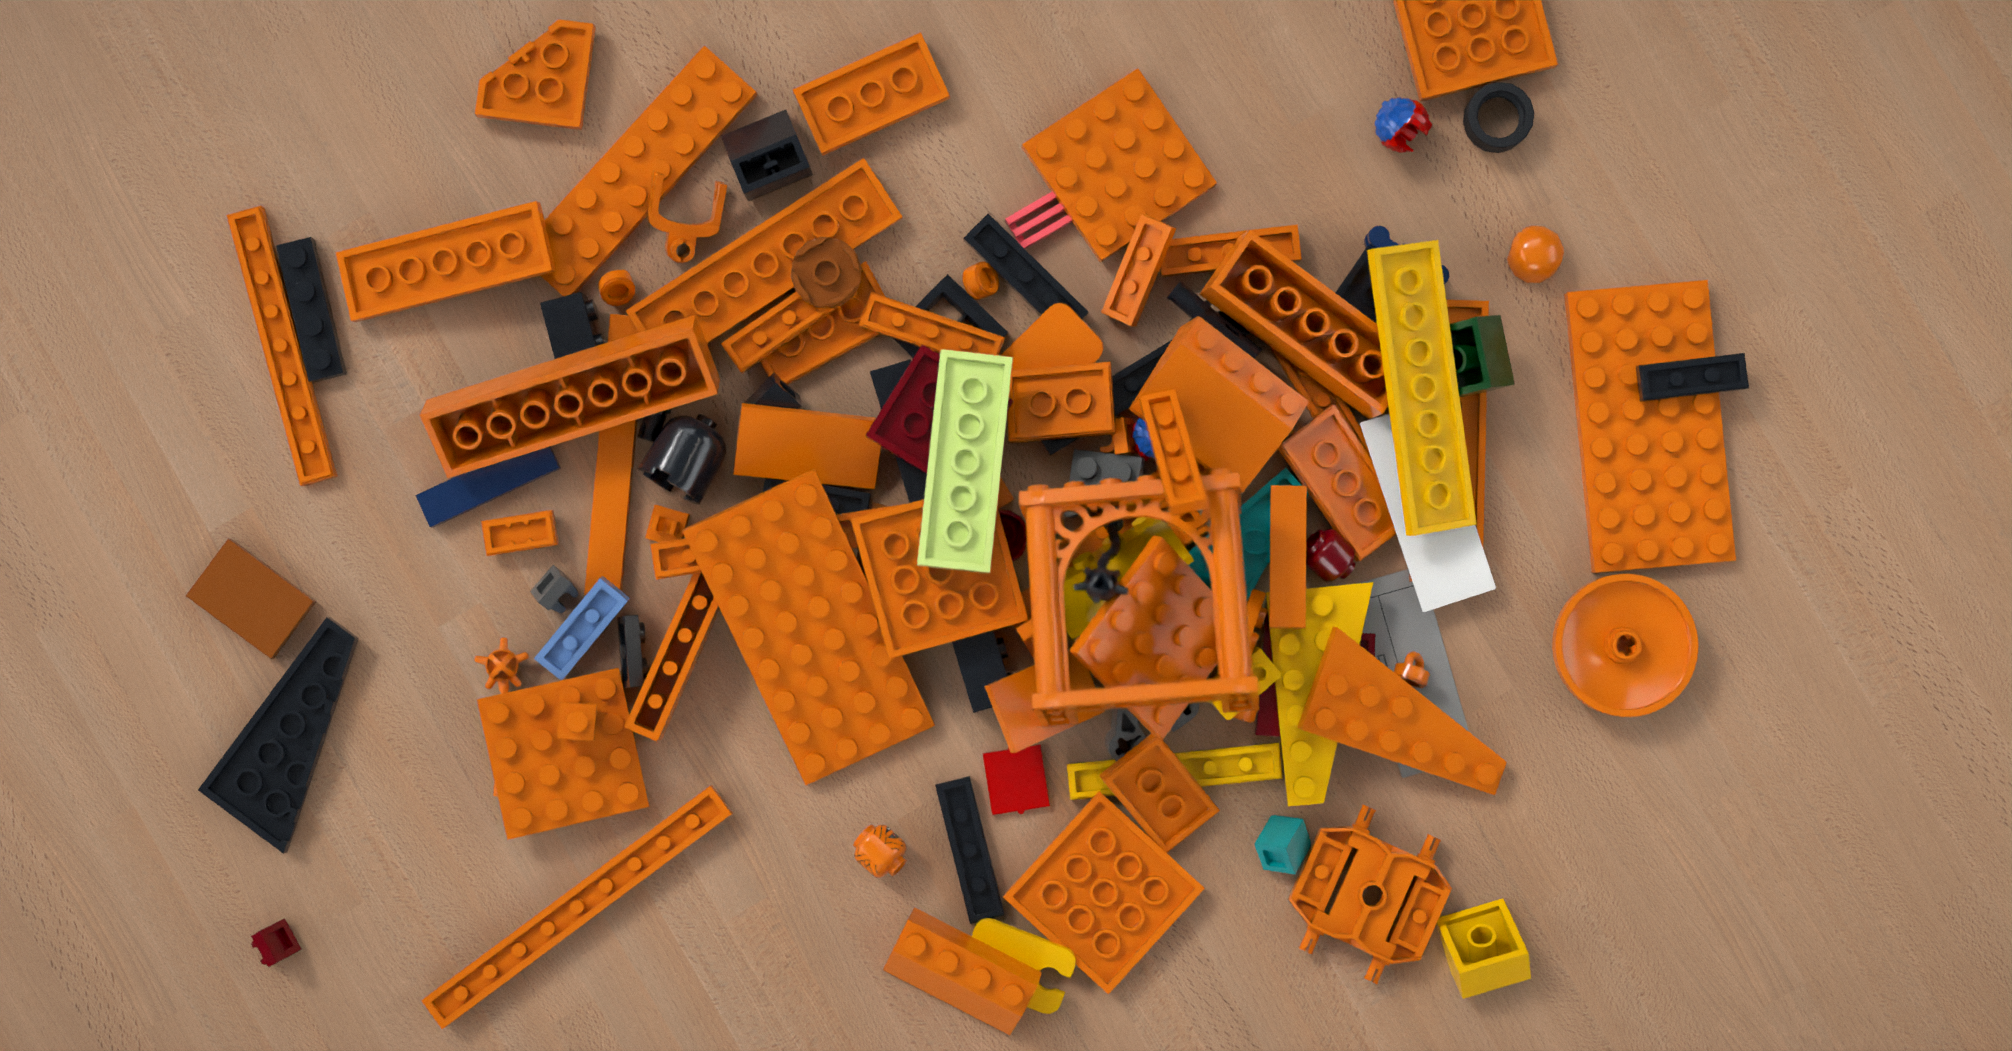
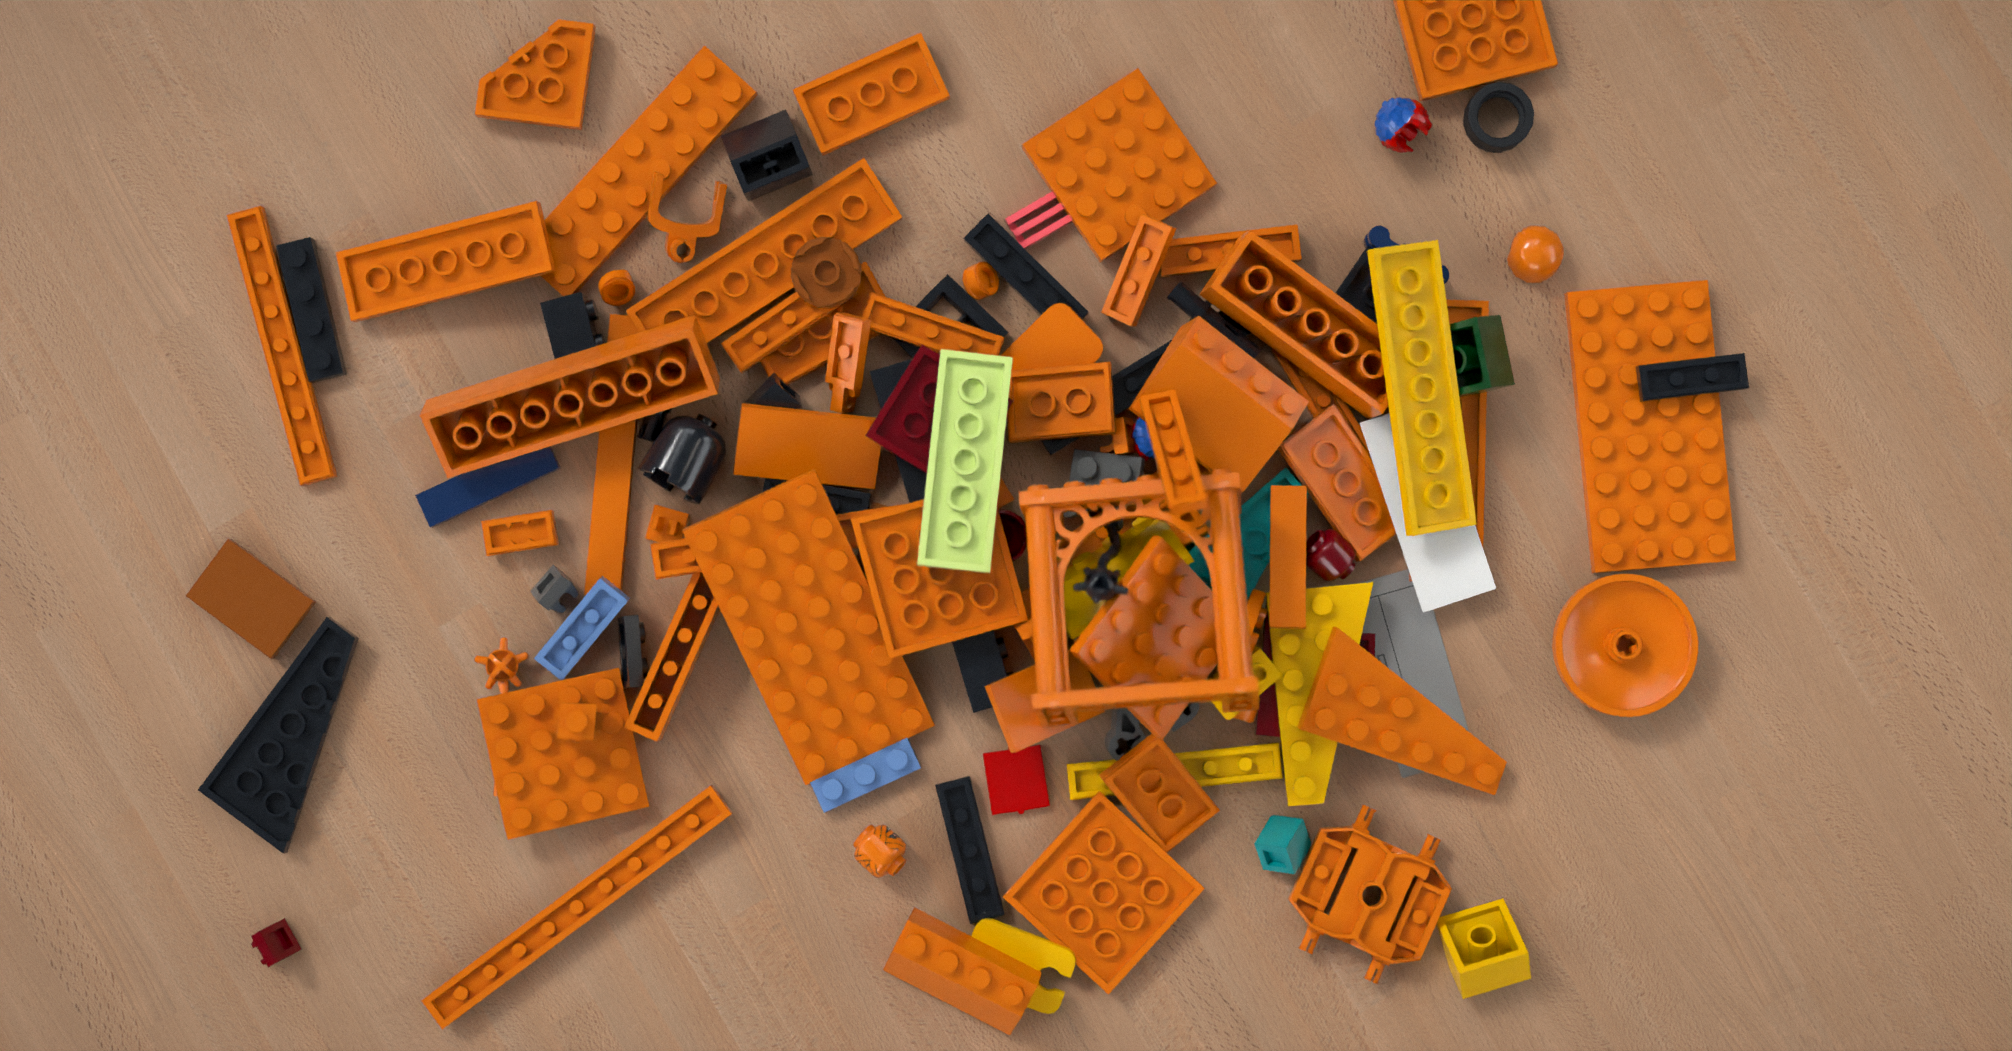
(847, 360): none -> orange hinge
(865, 775): none -> medium blue plate
(1413, 675): orange tile -> none

